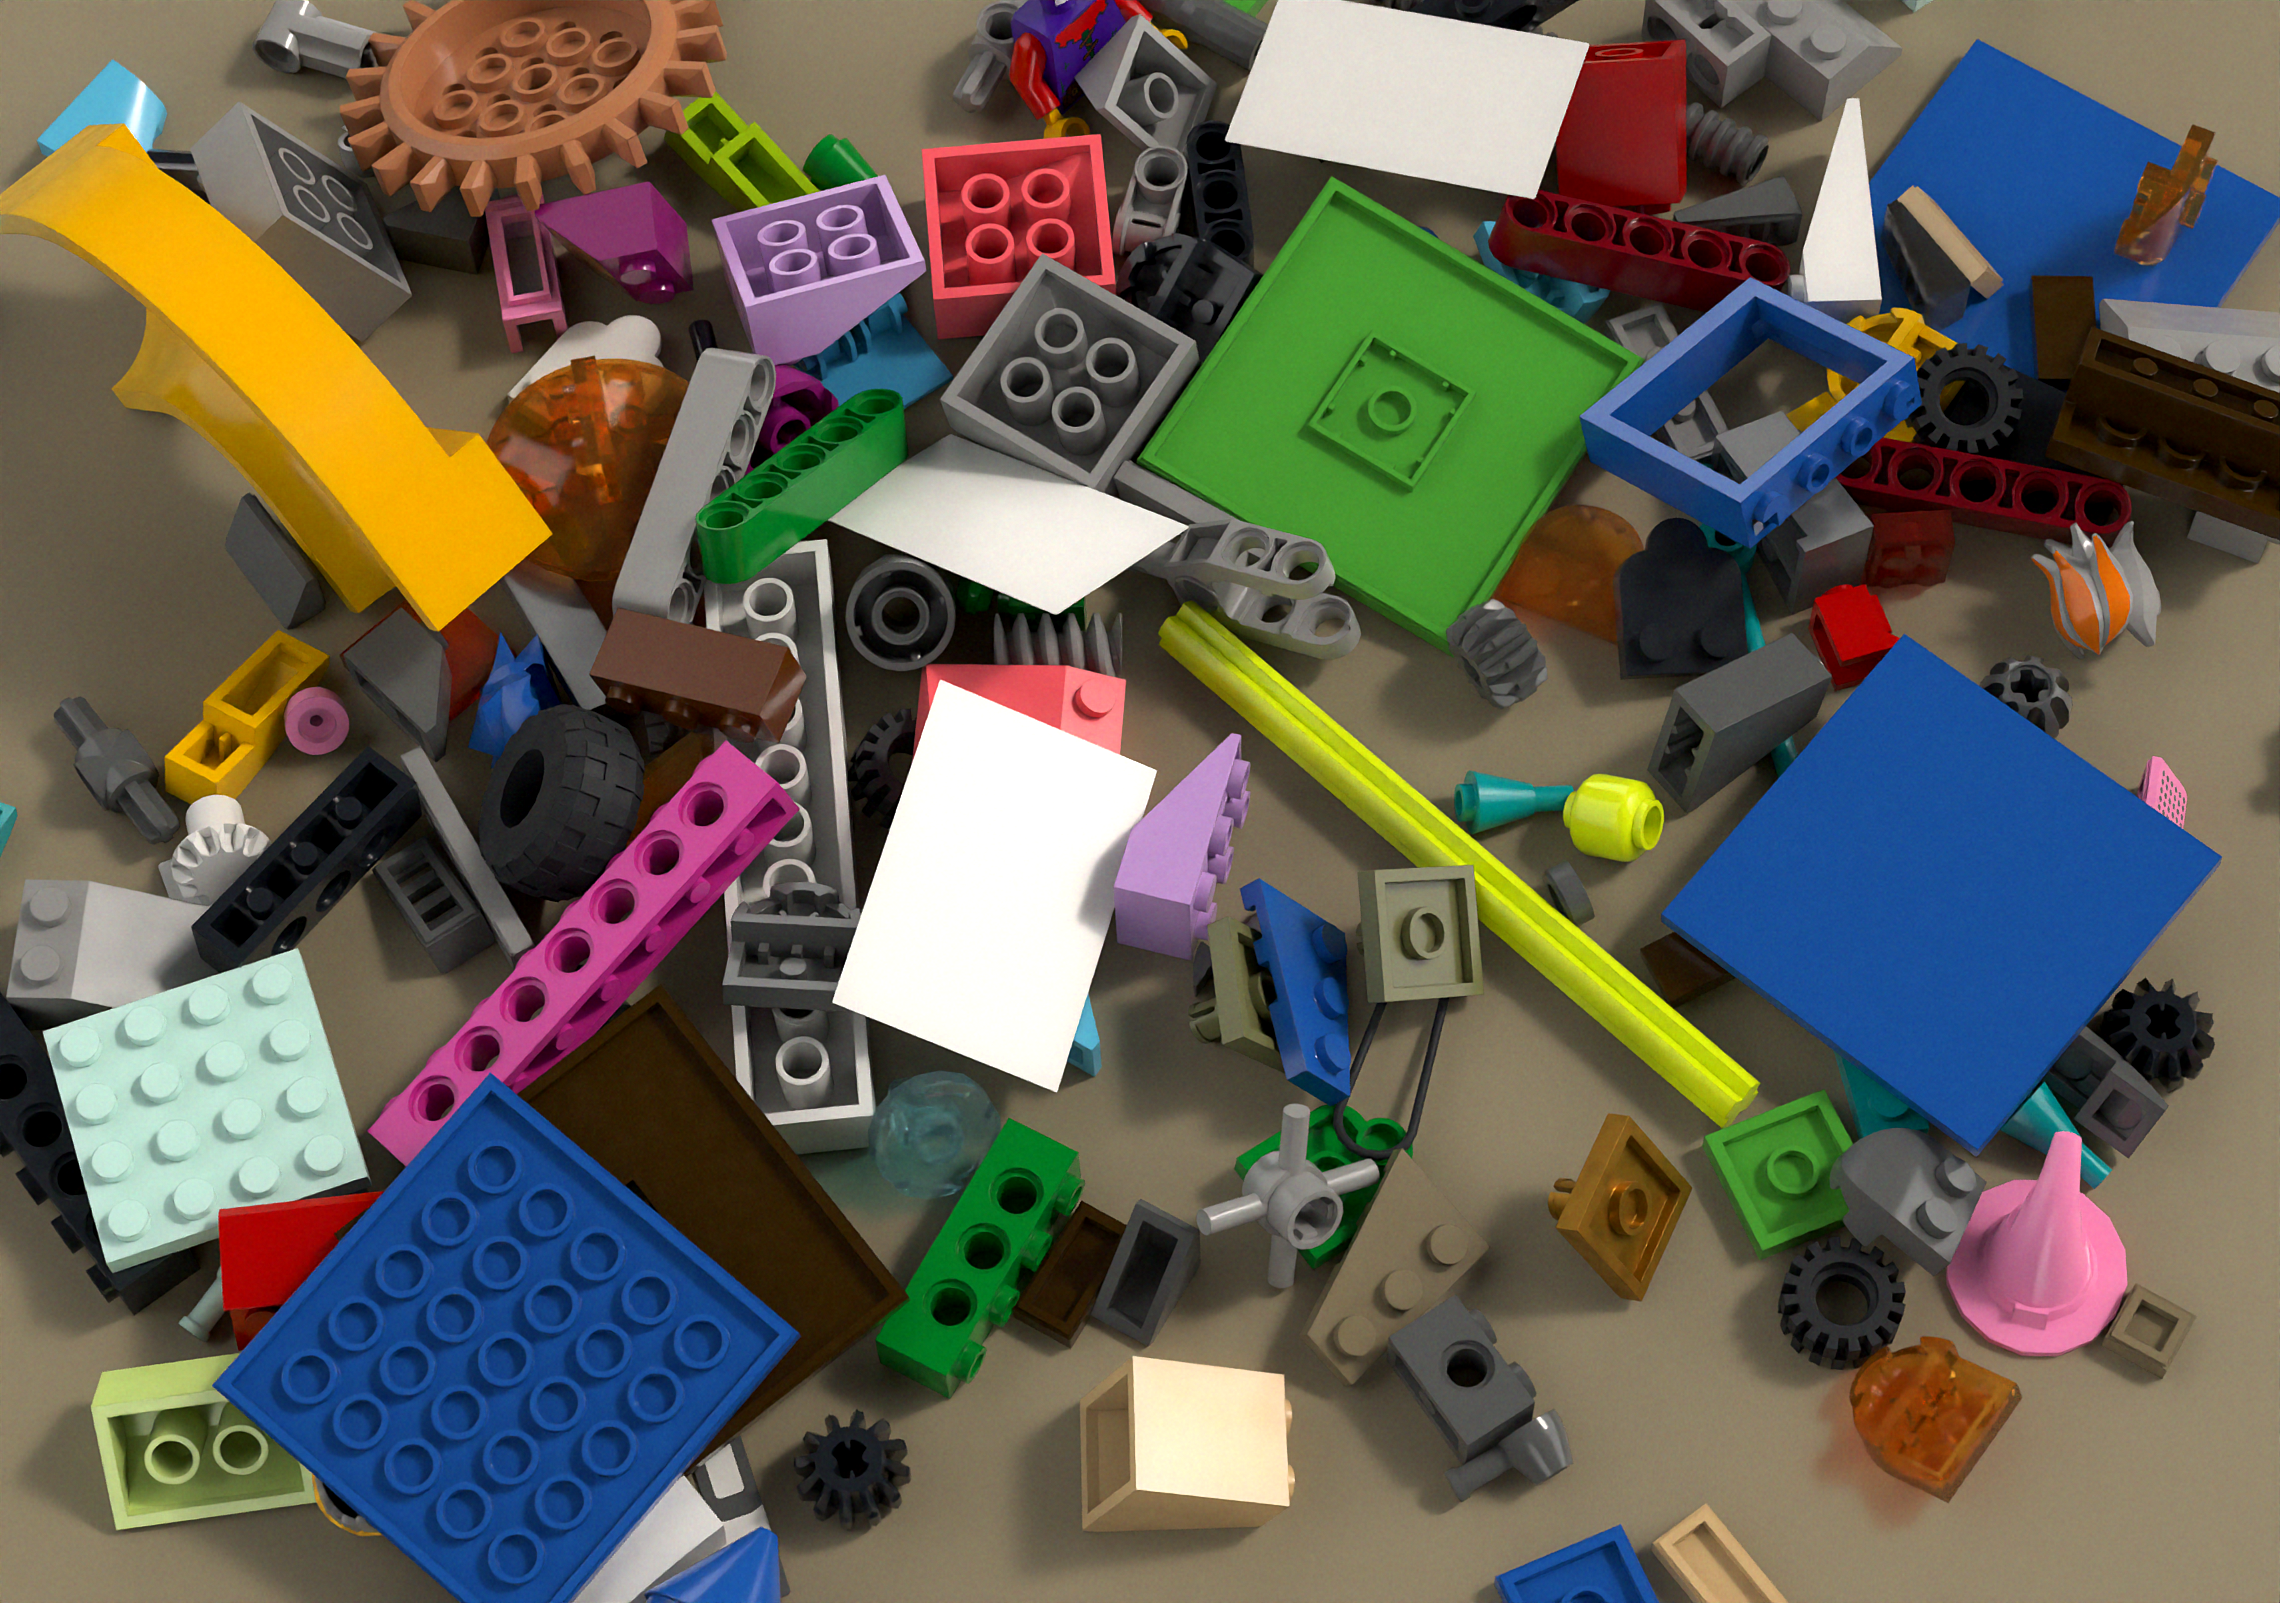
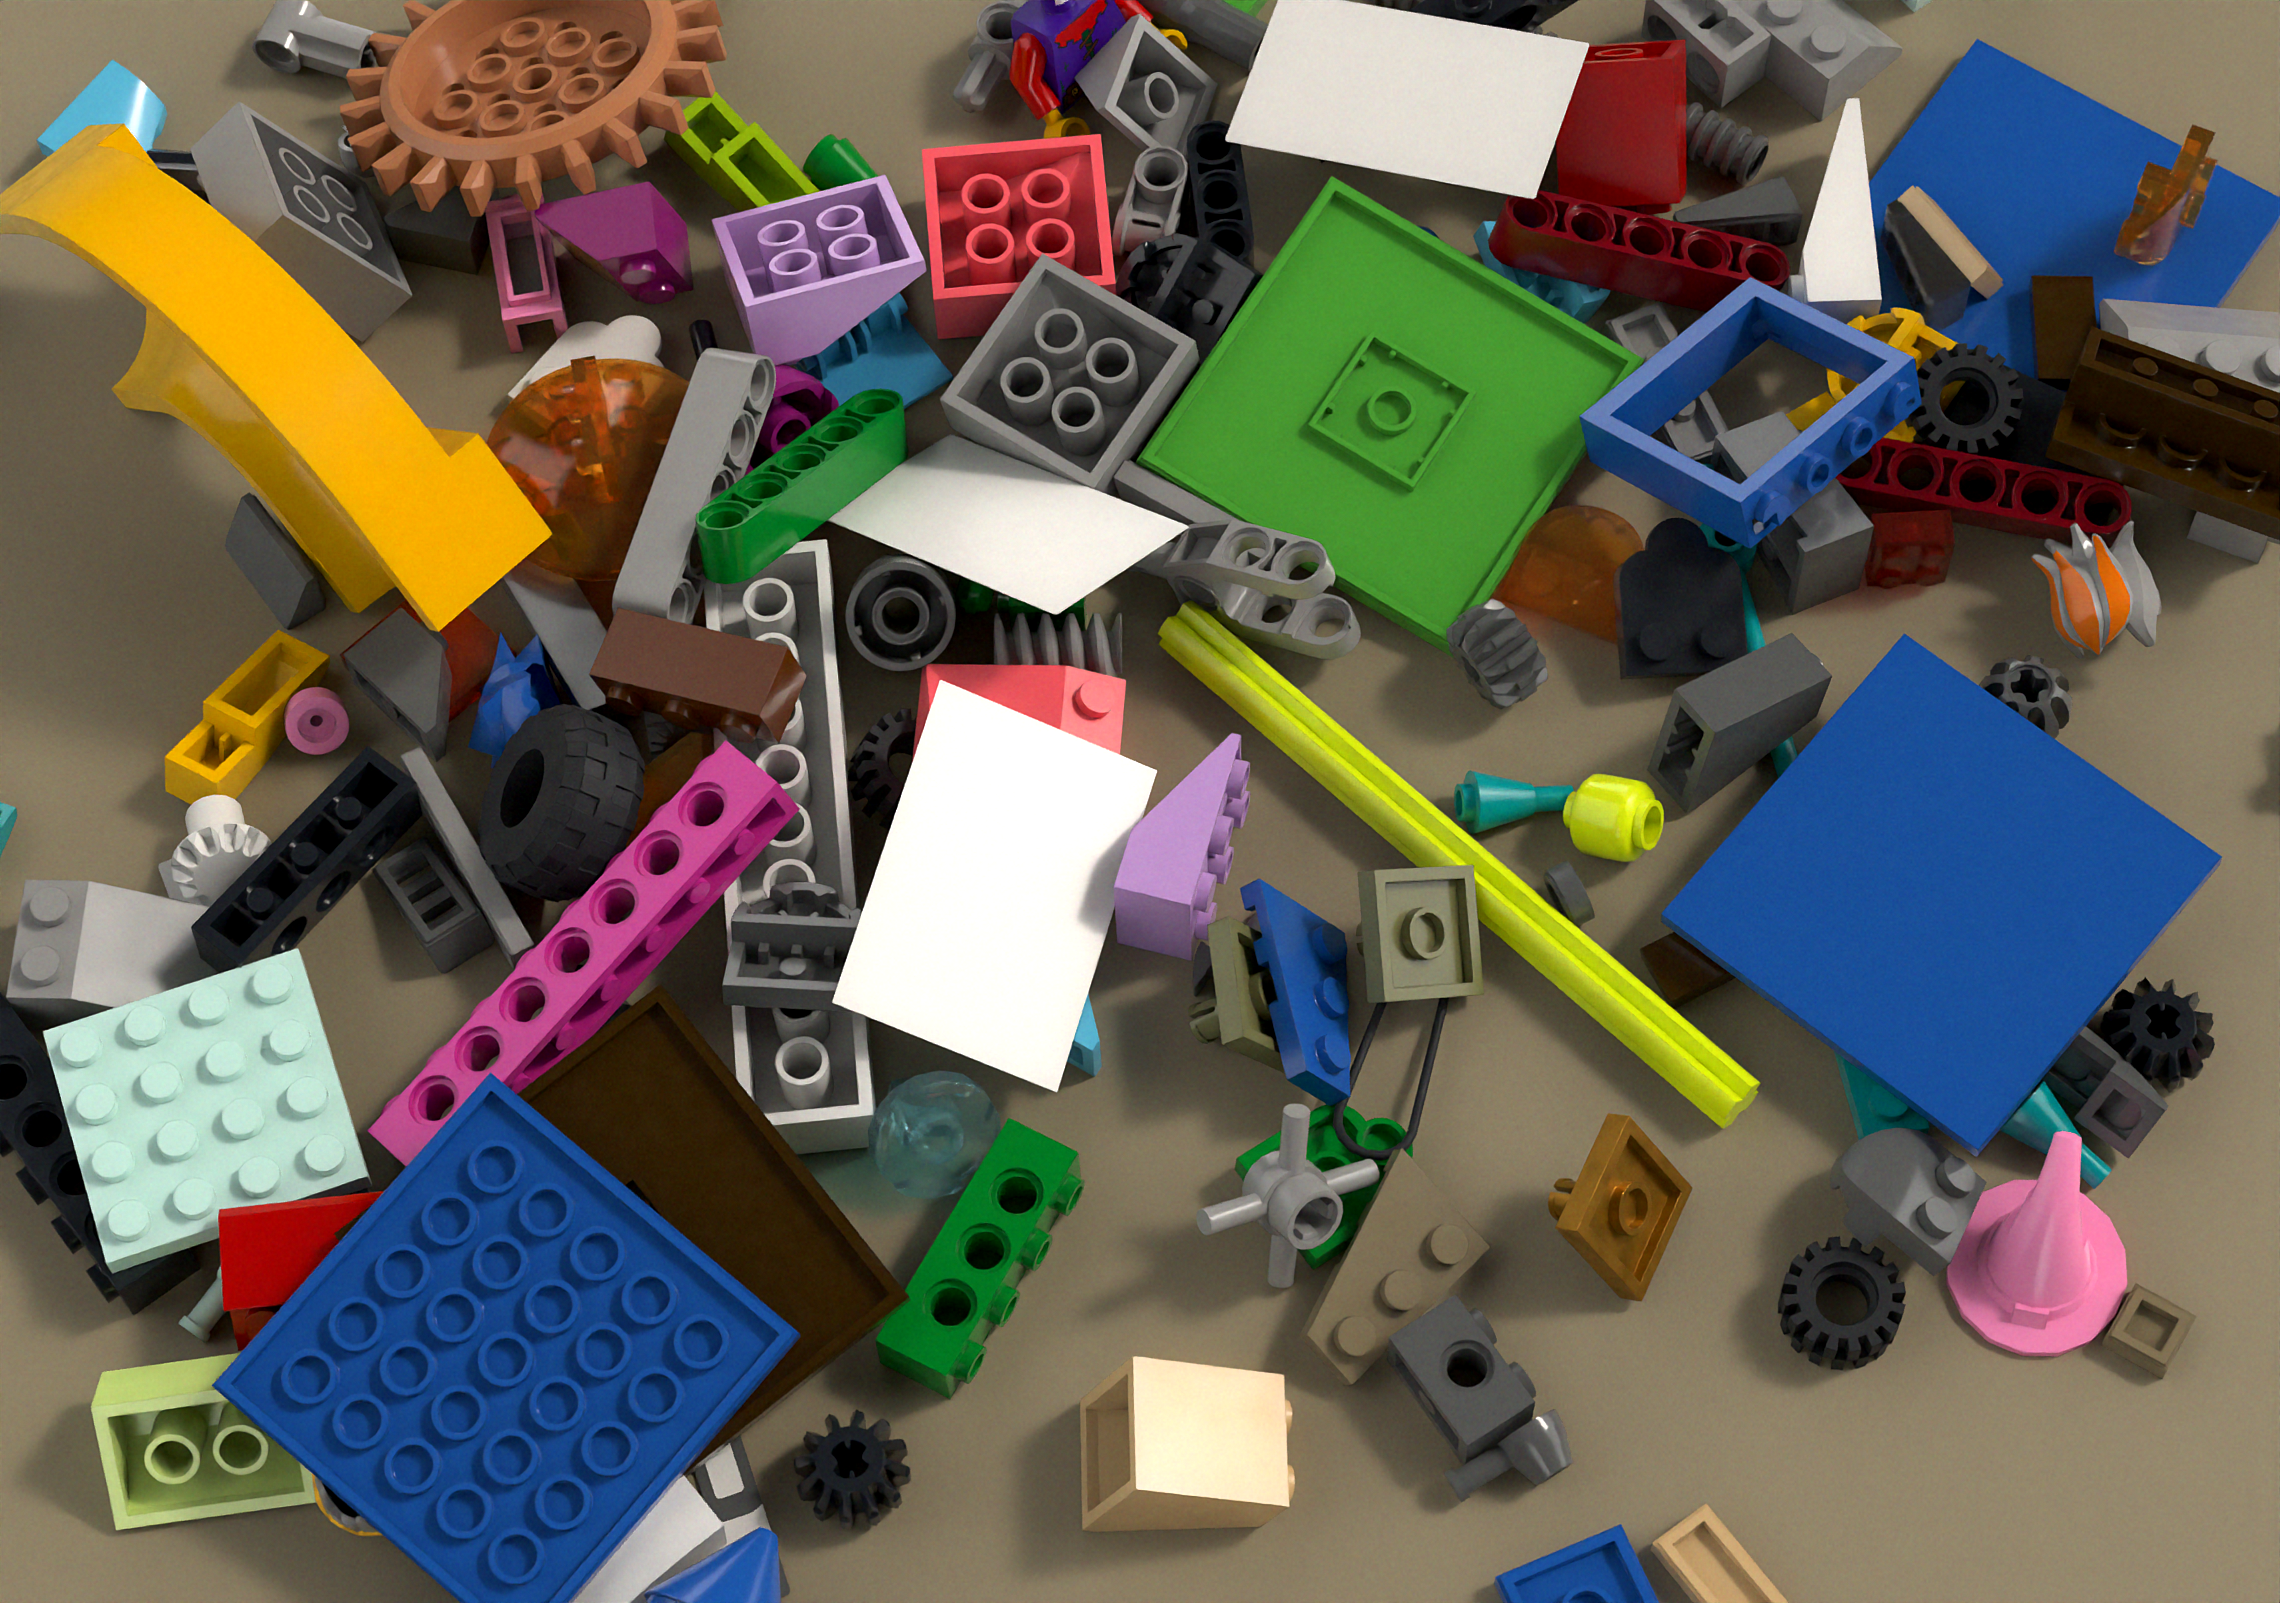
(116, 770): dark grey axle -> none
(1071, 1276): dark brown tile -> none
(1148, 1273): dark grey slope -> none
(1780, 1172): bright green tile -> none
(1850, 633): red window -> none
(1929, 1413): clear orange slope -> none
(2163, 790): bright pink slope -> none

